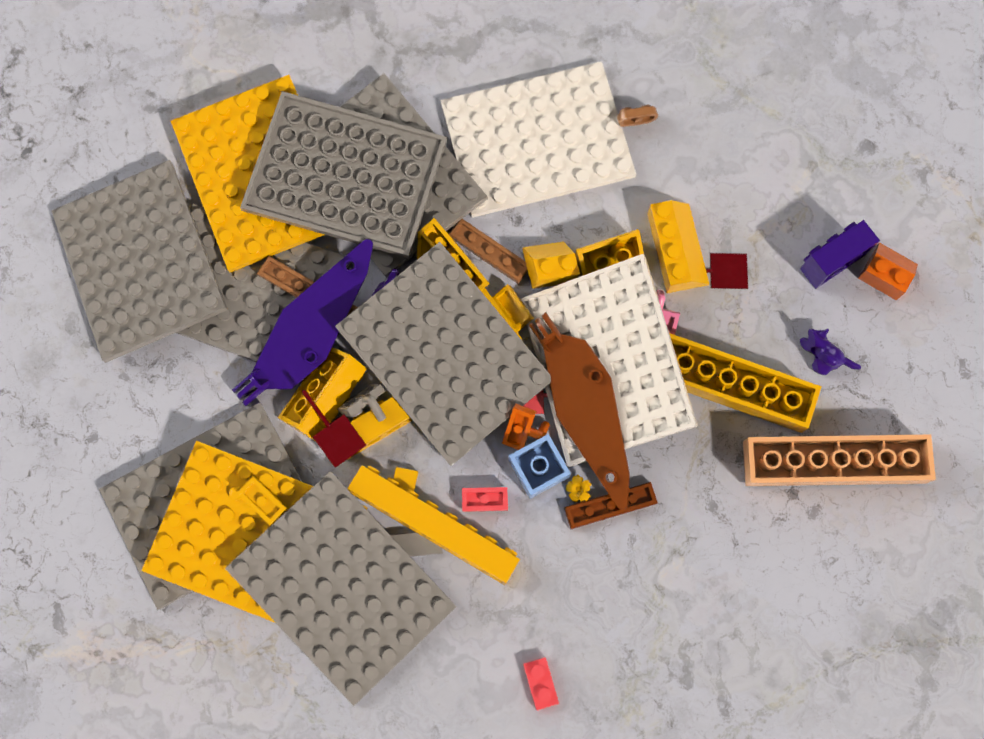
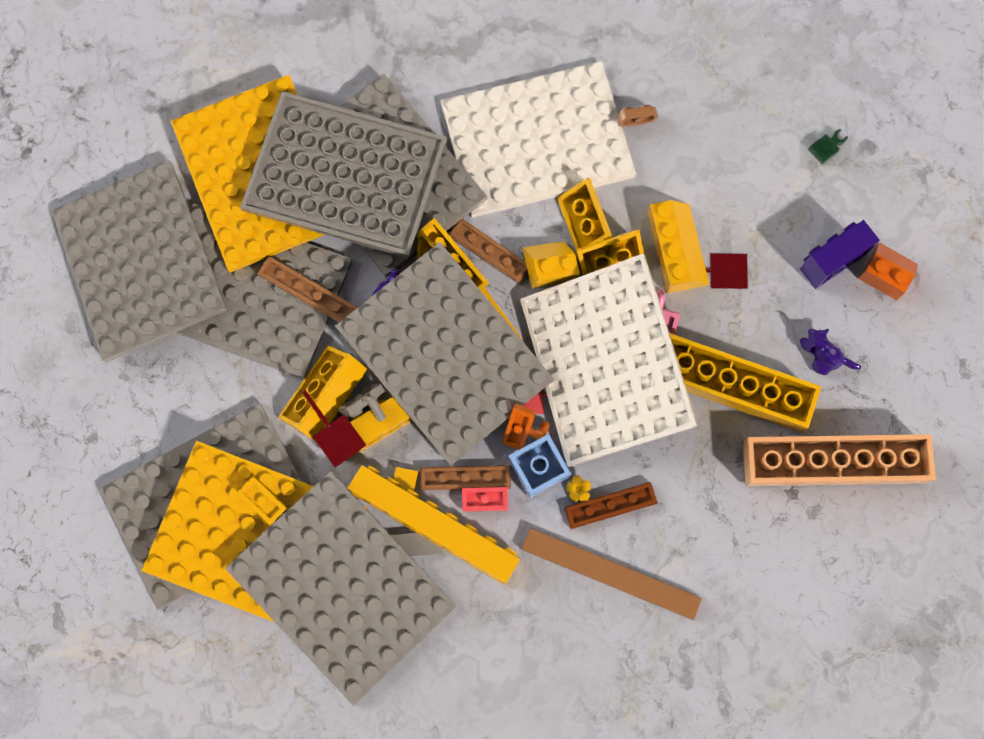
(308, 327): dark purple wing -> none
(464, 477): none -> medium nougat tile
(513, 307): yellow tile -> none
(541, 683): coral plate -> none
(584, 215): none -> yellow slope
(586, 406): dark orange wing -> none
(611, 574): none -> medium nougat tile
(827, 147): none -> clear green plate

